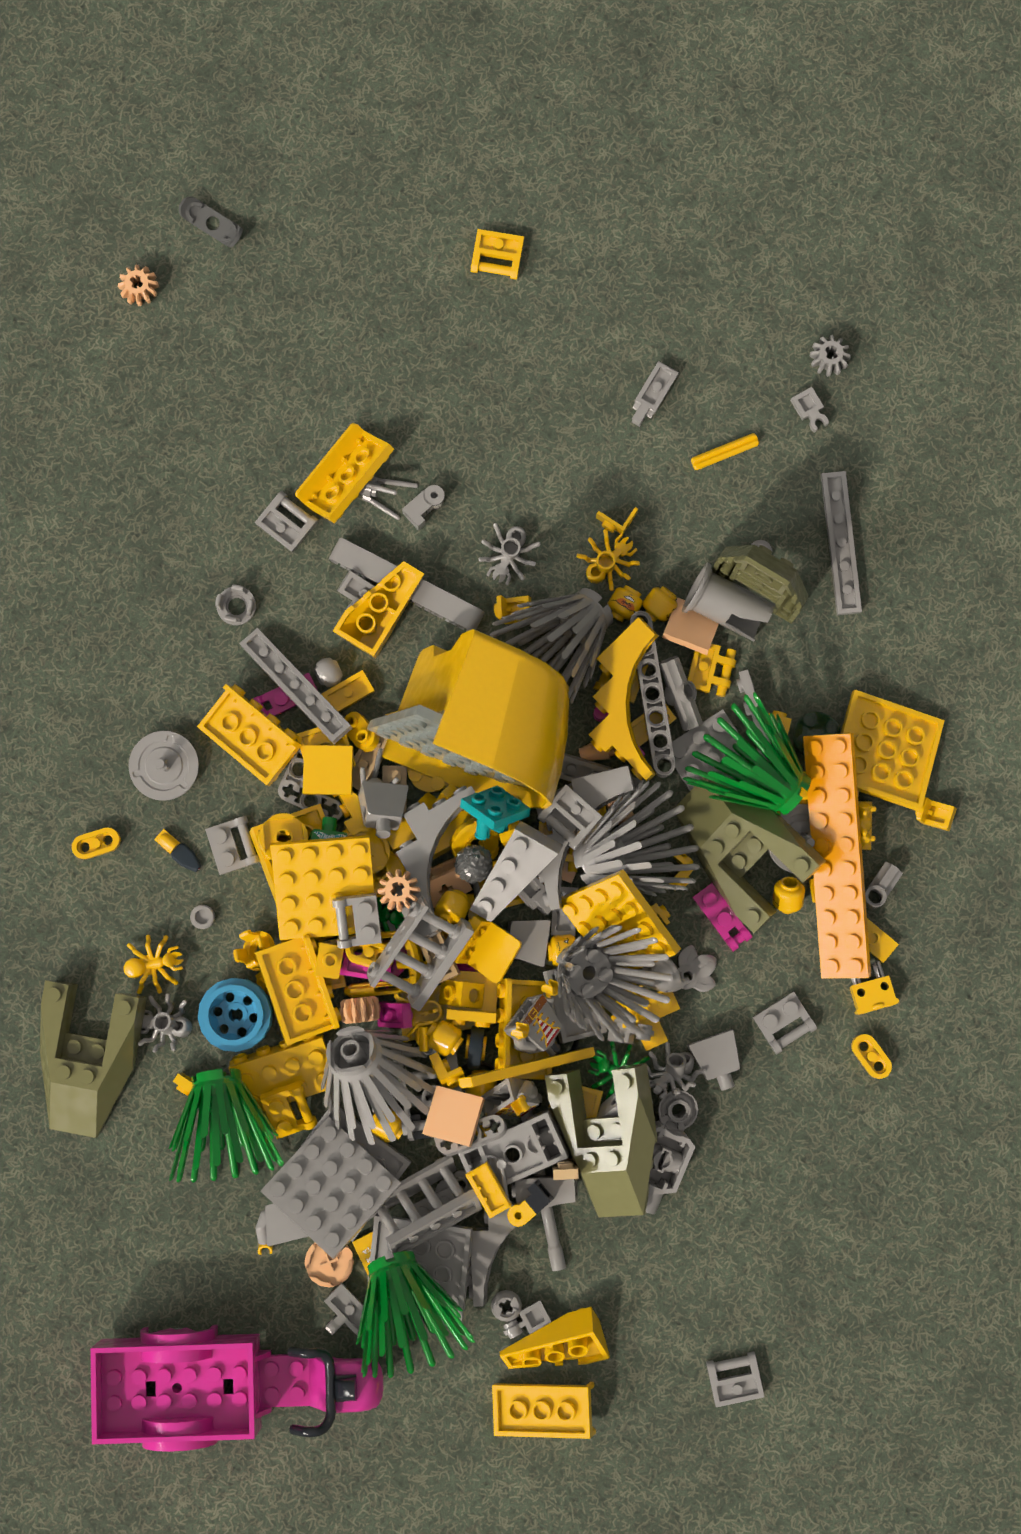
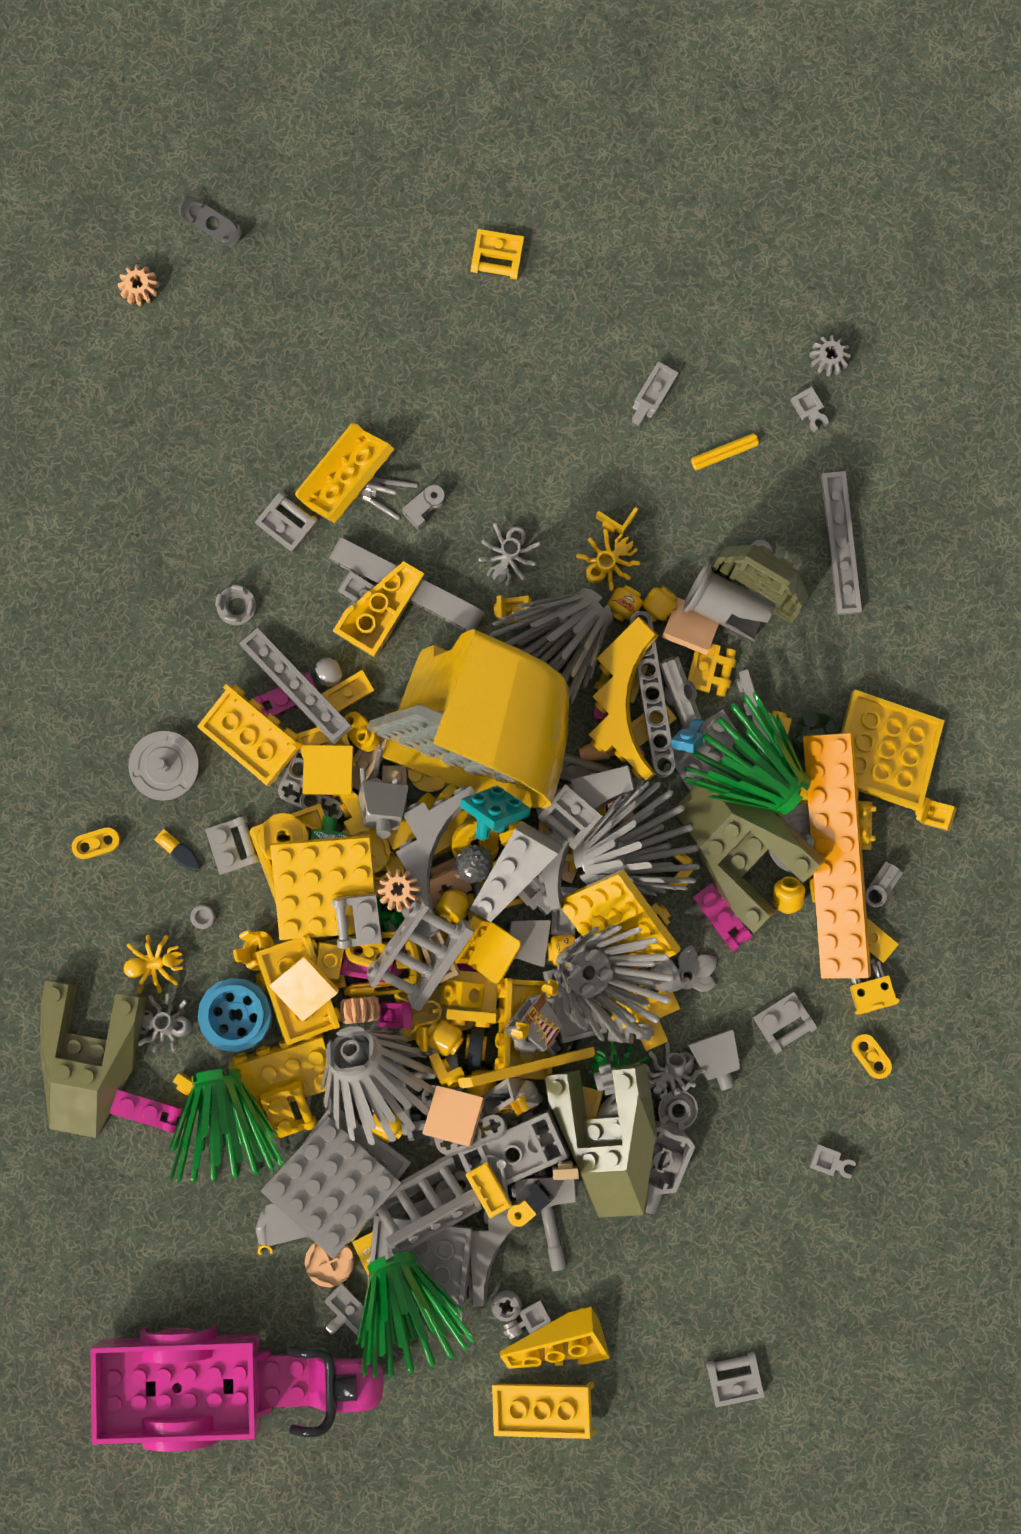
(145, 1110): none -> dark pink plate
(304, 987): none -> tile
(604, 1079): none -> light grey gear
(689, 739): none -> dark azure plate
(827, 1161): none -> light grey plate

